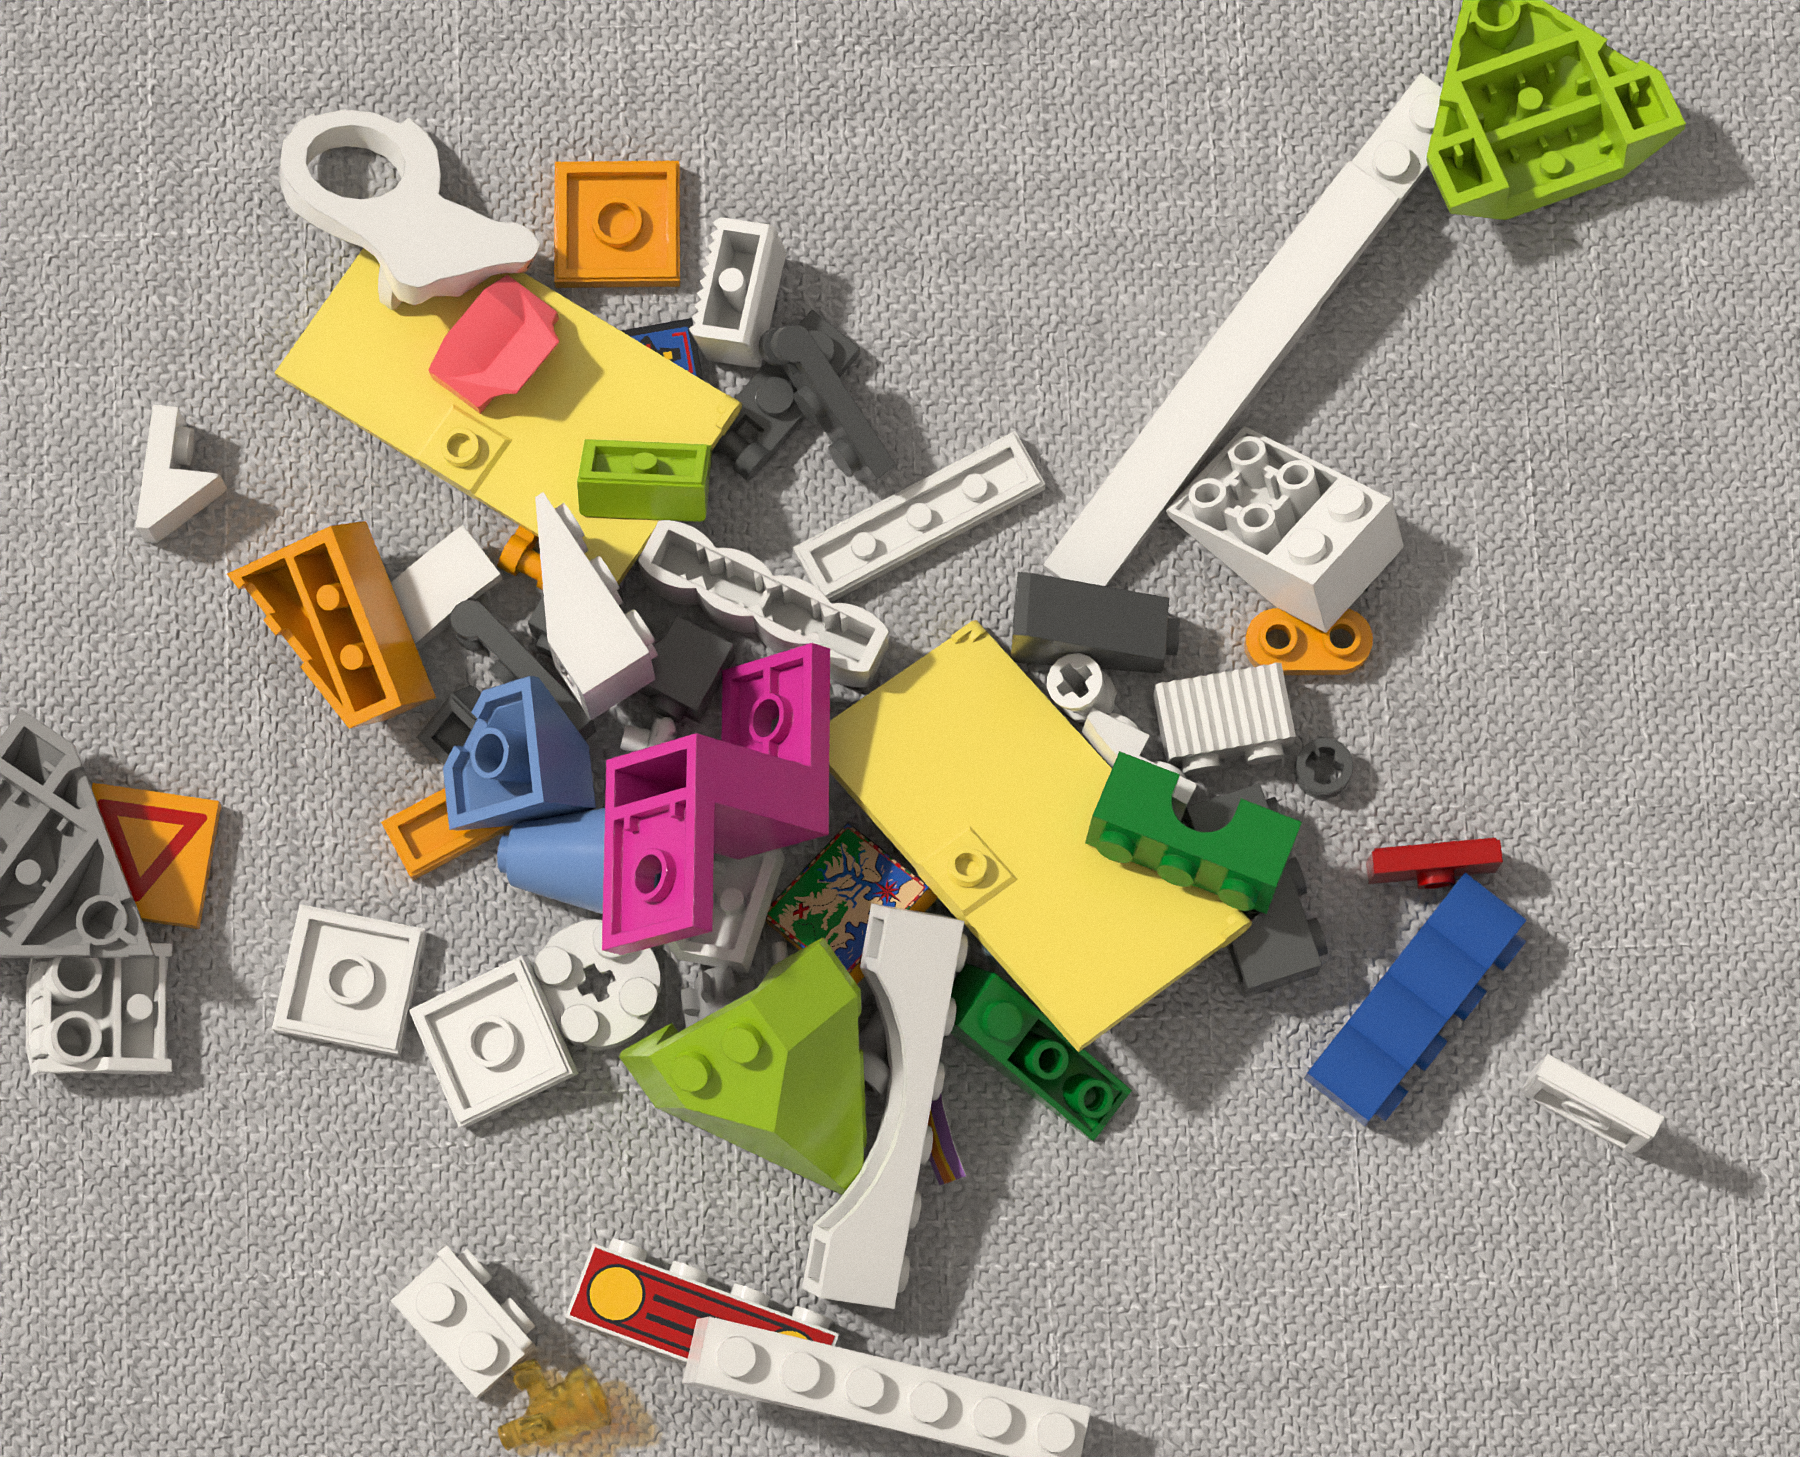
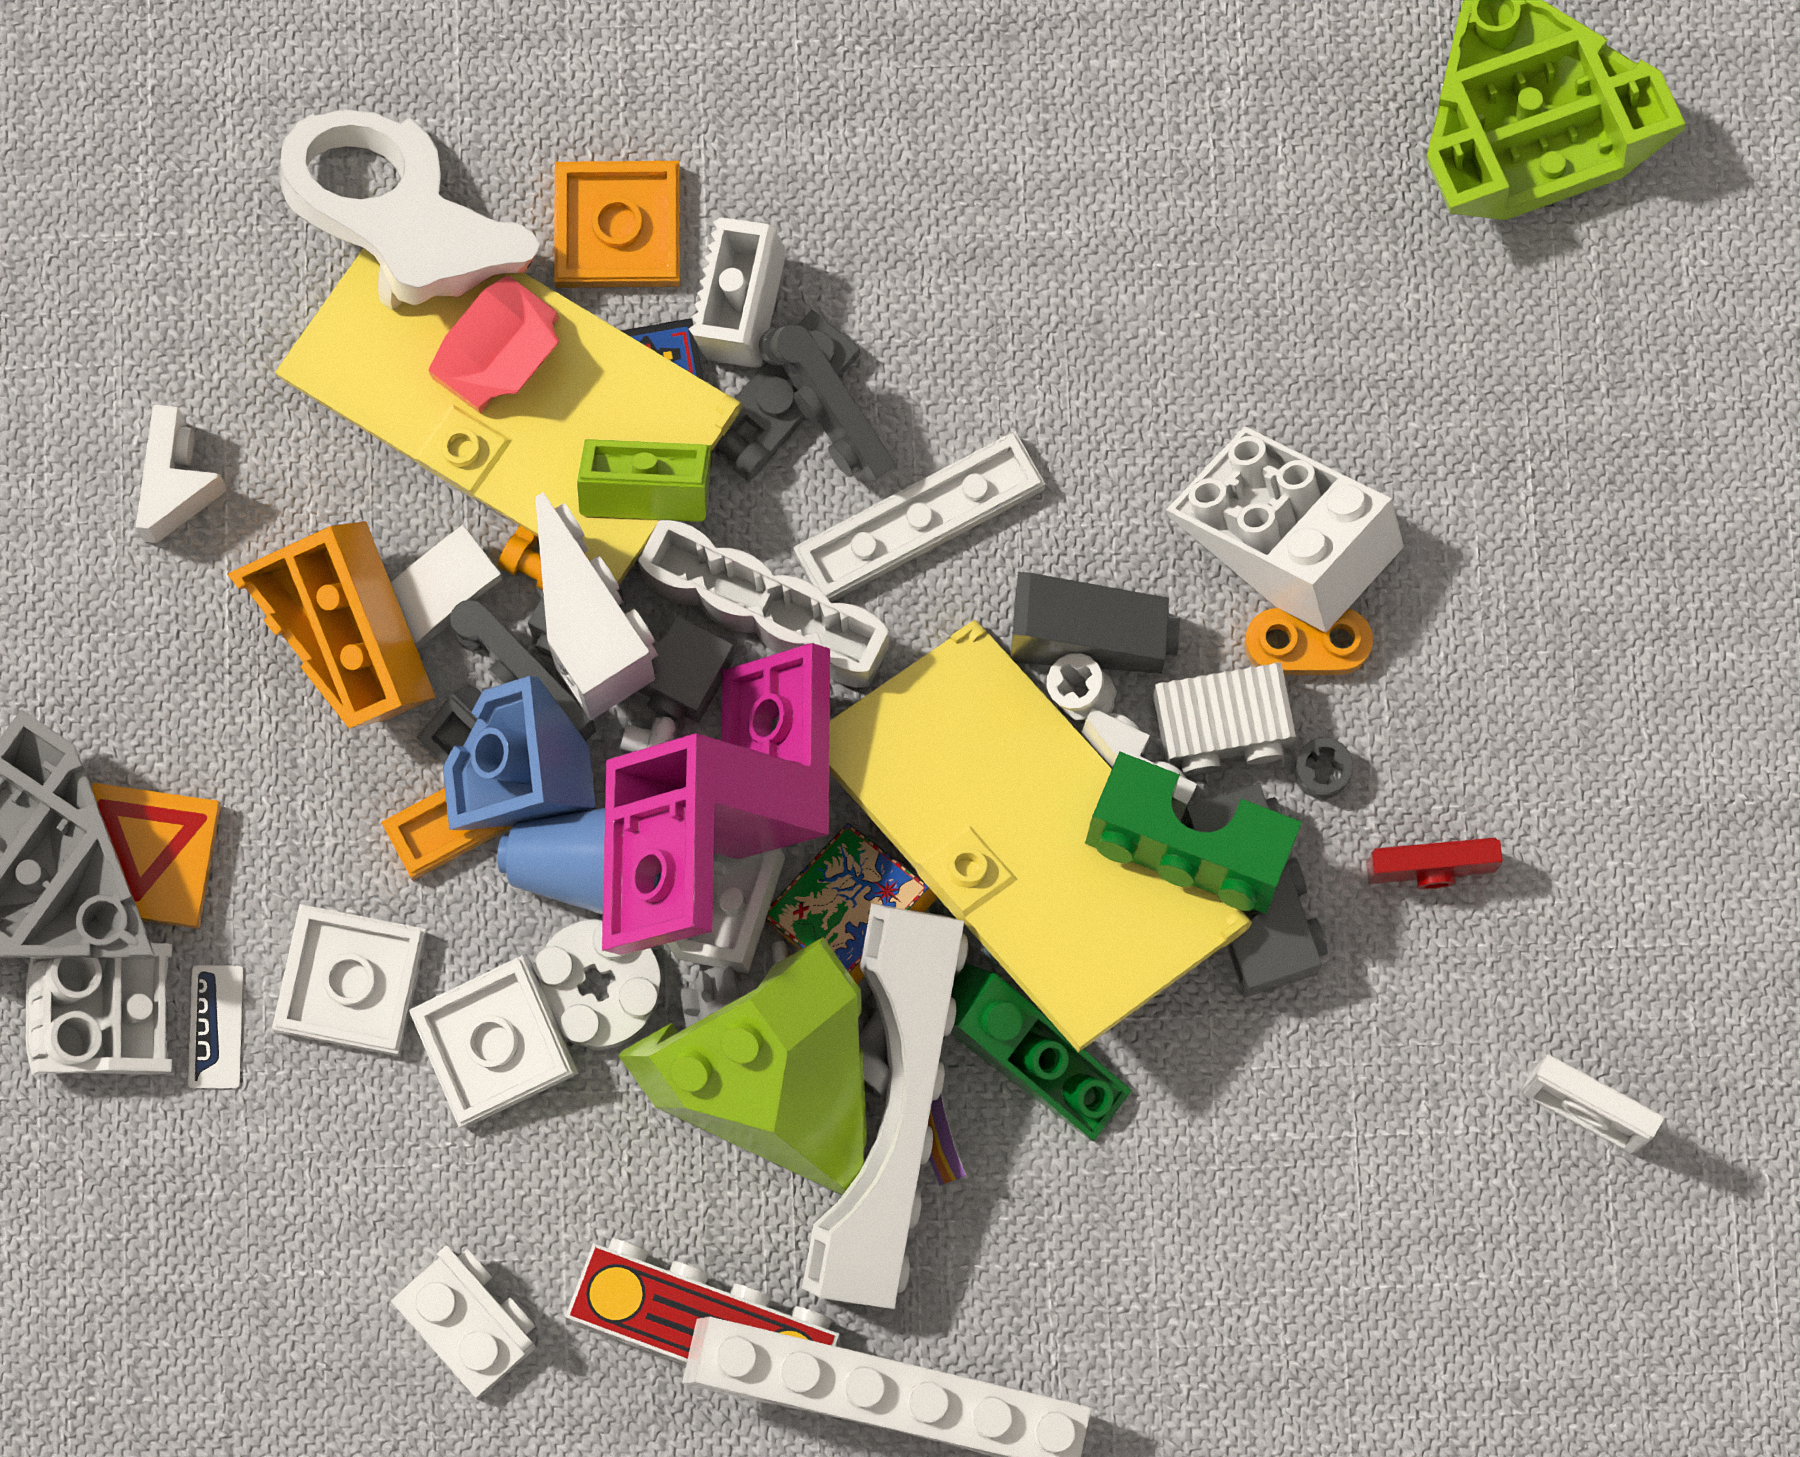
(215, 1026): none -> white sticker
(556, 1411): clear yellow piece -> none
(1250, 342): white slope -> none
(1416, 999): blue brick -> none

